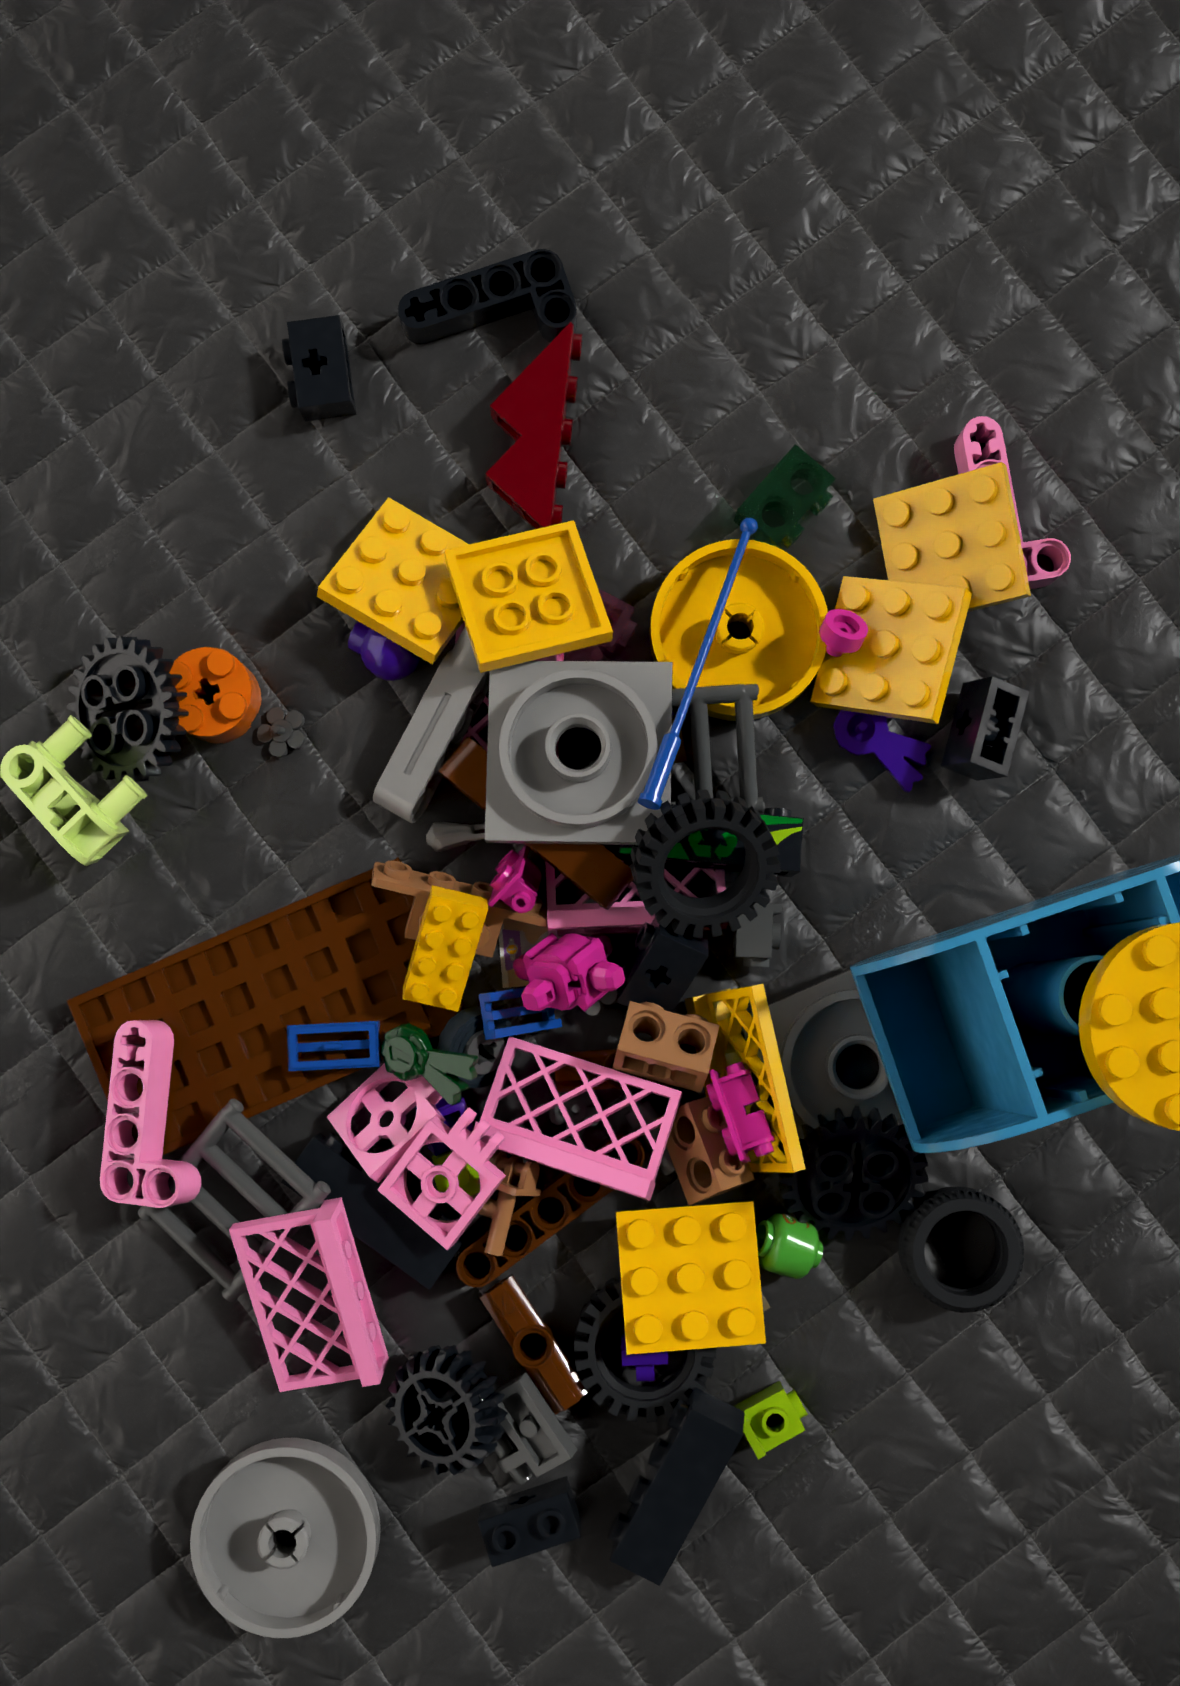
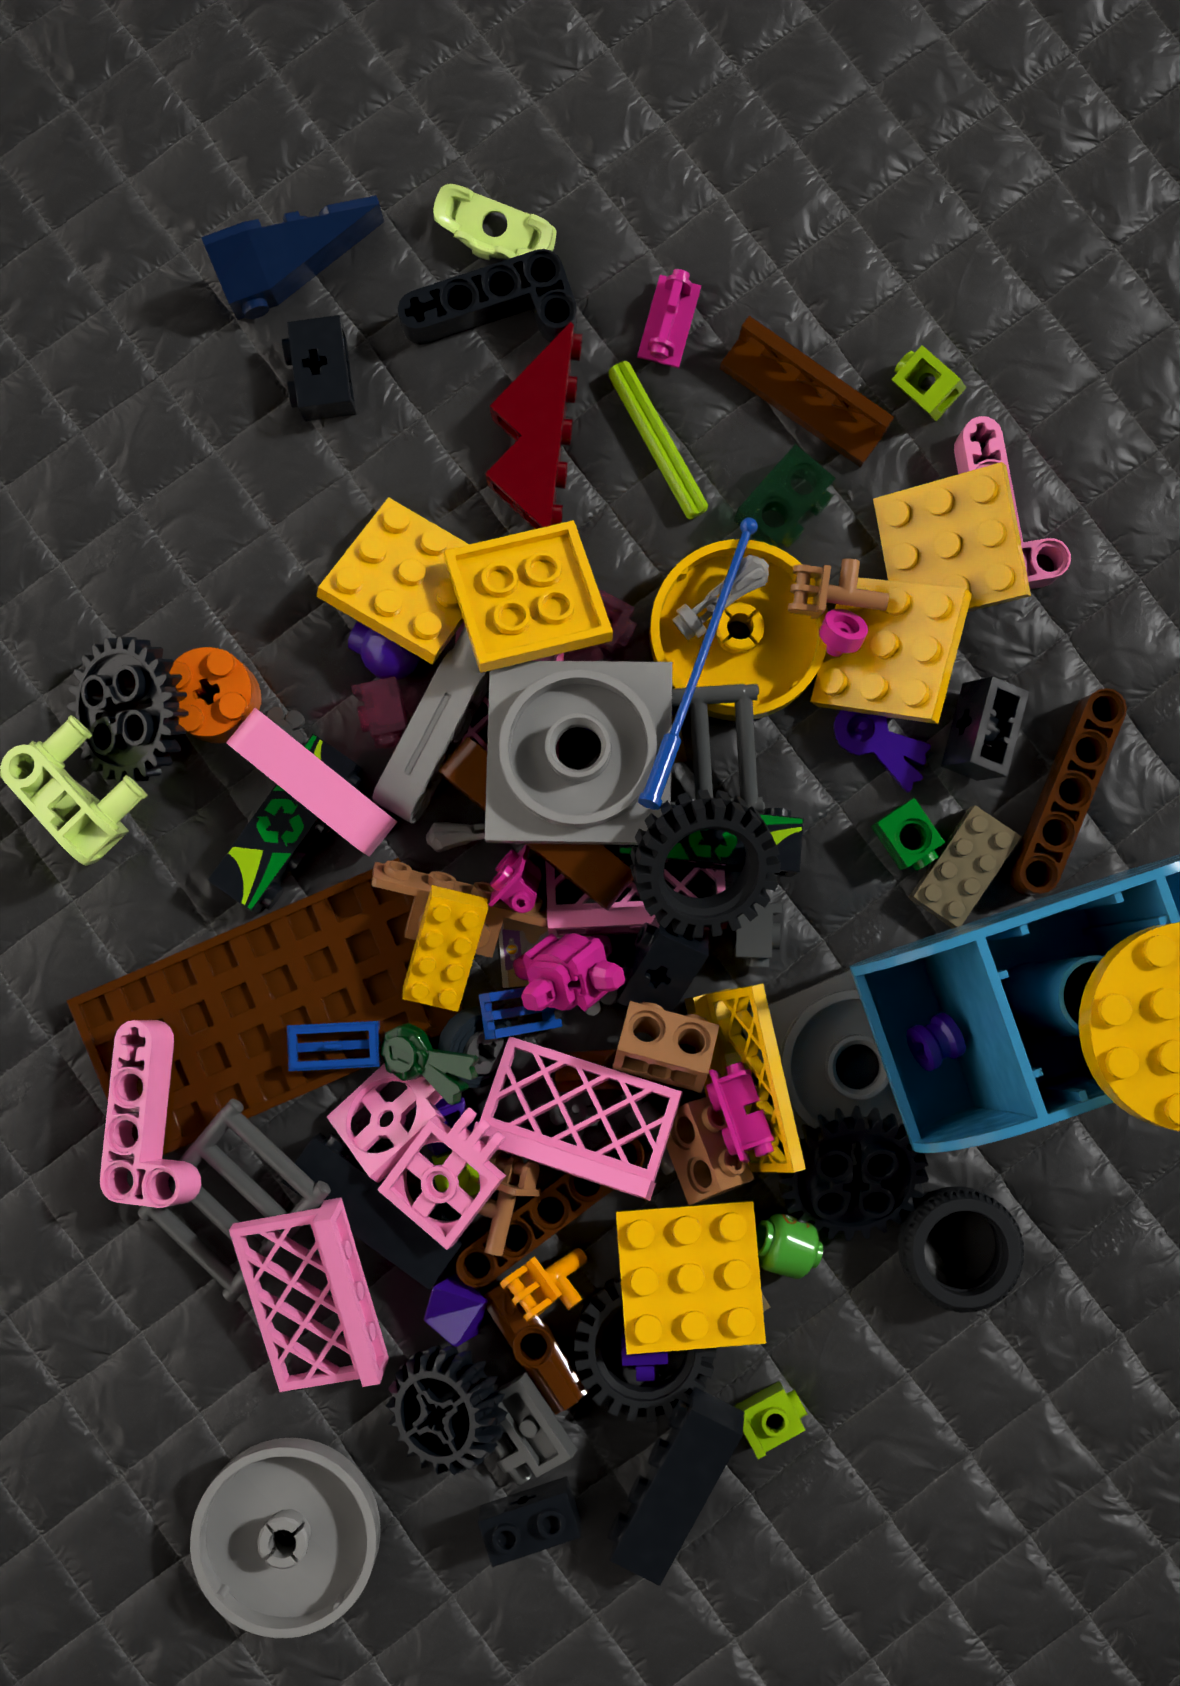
(272, 262): none -> dark blue wedge
(277, 839): none -> black brick
(311, 782): none -> bright pink beam
(382, 710): none -> clear pink brick
(455, 1310): none -> dark purple slope
(463, 215): none -> yellowish green piece
(540, 1287): none -> light orange arm
(658, 440): none -> lime axle
(669, 319): none -> dark pink hinge
(751, 575): none -> light grey piece
(806, 392): none -> reddish brown fence
(823, 593): none -> medium nougat arm
(889, 830): none -> green brick
(923, 364): none -> lime brick
(935, 1041): none -> dark purple wheel
(964, 867): none -> dark tan piece
(1083, 777): none -> reddish brown beam

